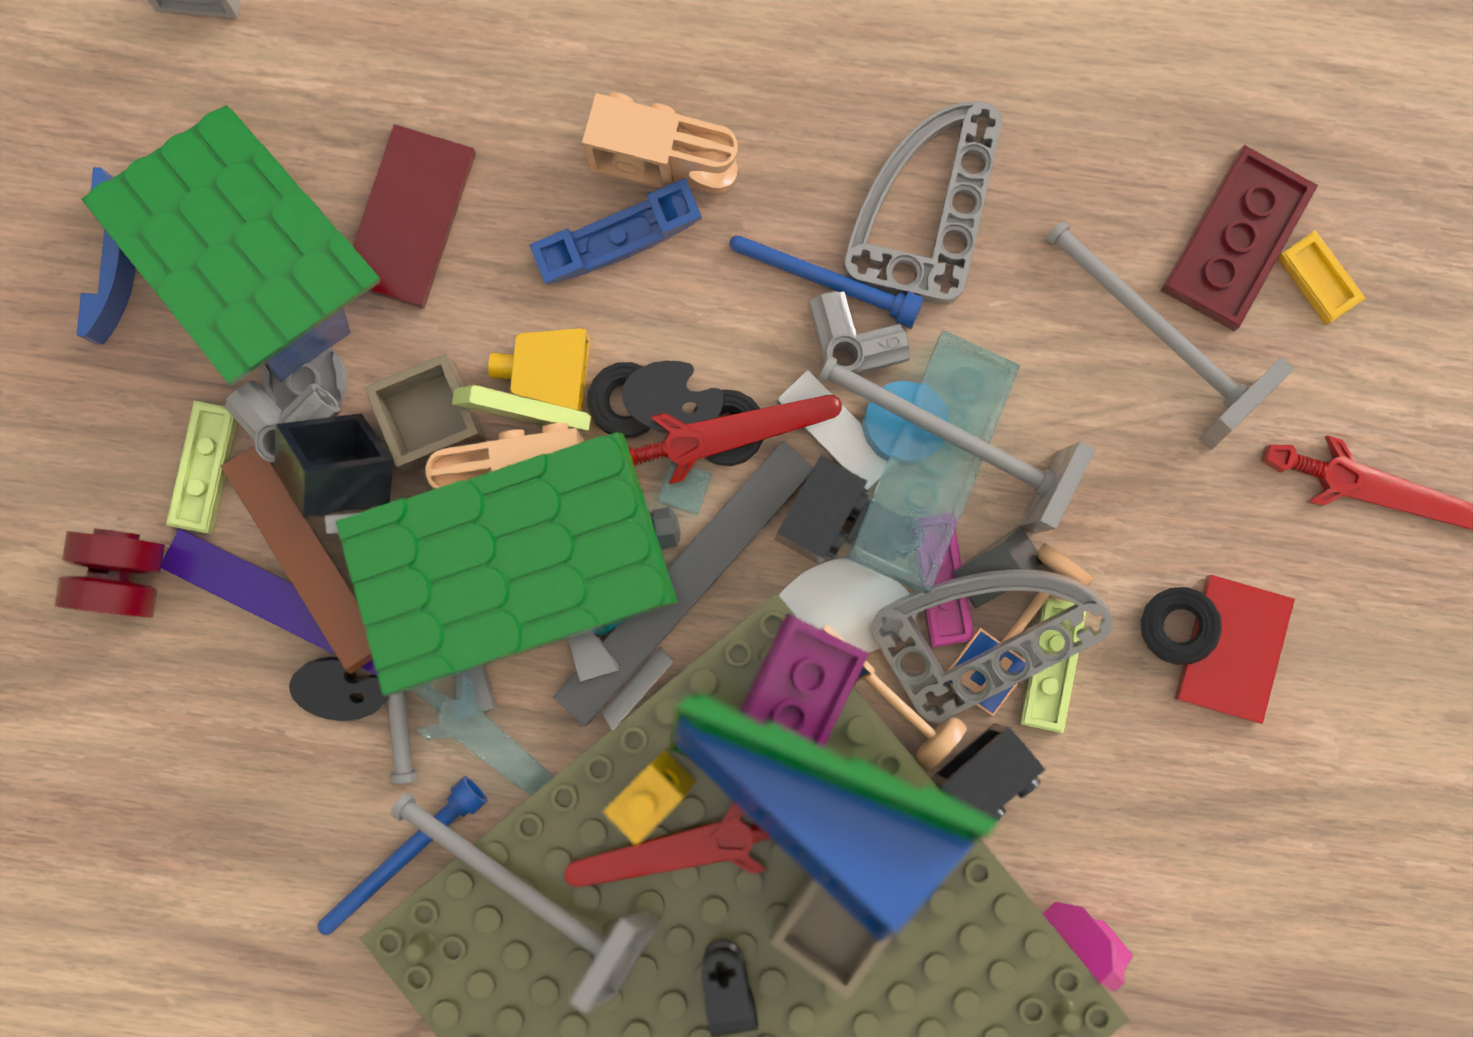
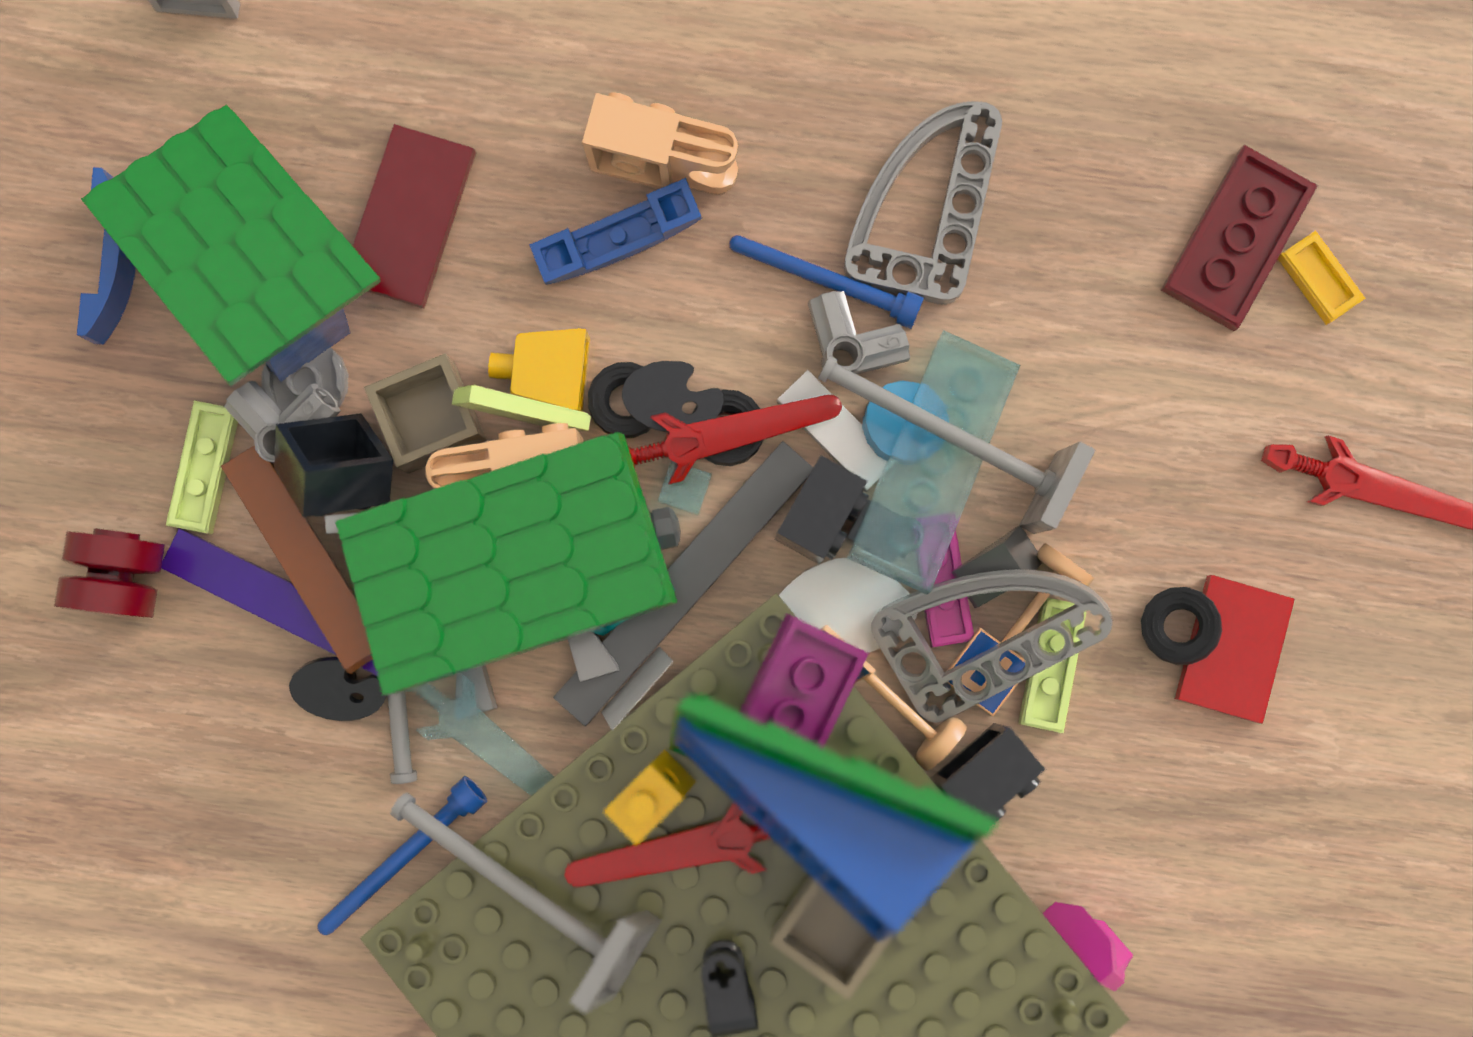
(1237, 398): light grey tile -> none

